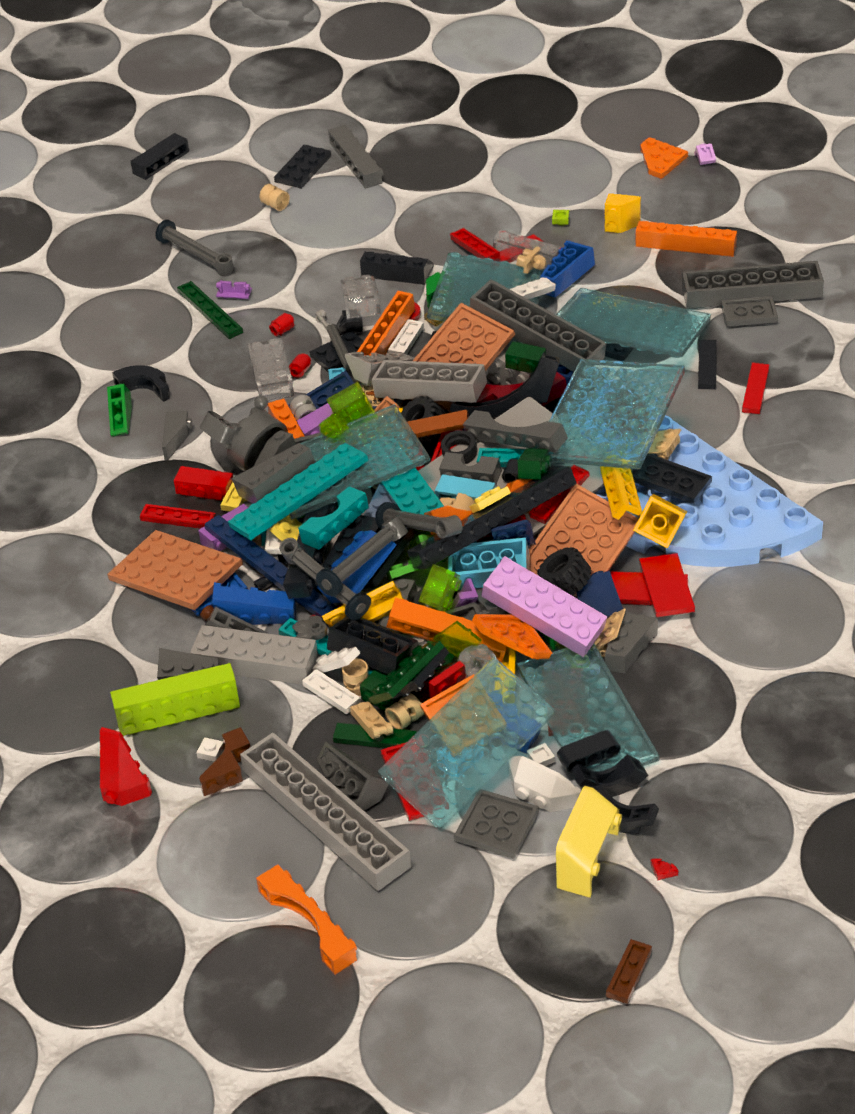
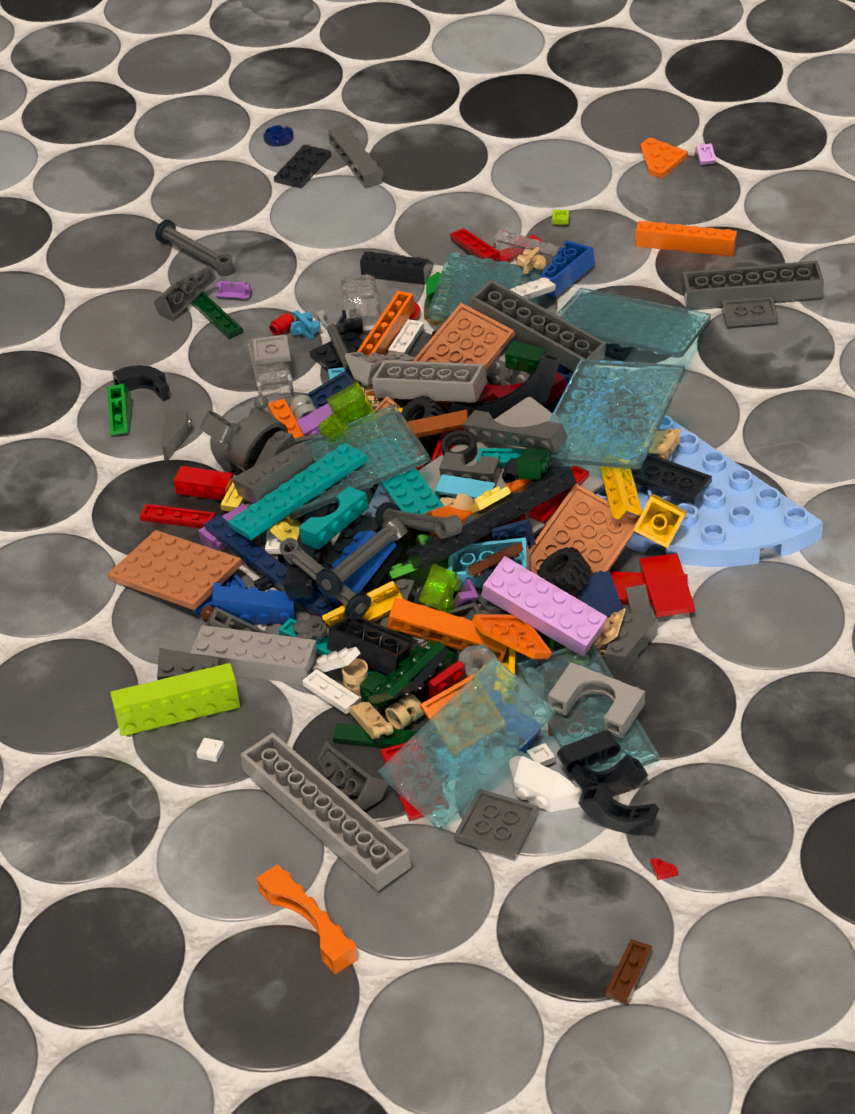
(120, 774): red wedge -> none
(159, 156): black brick -> none
(183, 292): none -> dark grey wedge
(226, 770): reddish brown arch -> none
(271, 349): none -> light grey tile
(274, 197): tan wheel -> none
(278, 136): none -> clear blue tile
(300, 365): red brick -> none
(305, 325): none -> dark azure hips
(457, 638): clear neon green piece -> none
(493, 560): none -> reddish brown plate
(580, 681): none -> light grey arch
(582, 840): light yellow windscreen -> none
(622, 212): yellow slope -> none
(638, 600): none -> dark grey tile
(707, 364): black tile -> none
(755, 388): red tile -> none

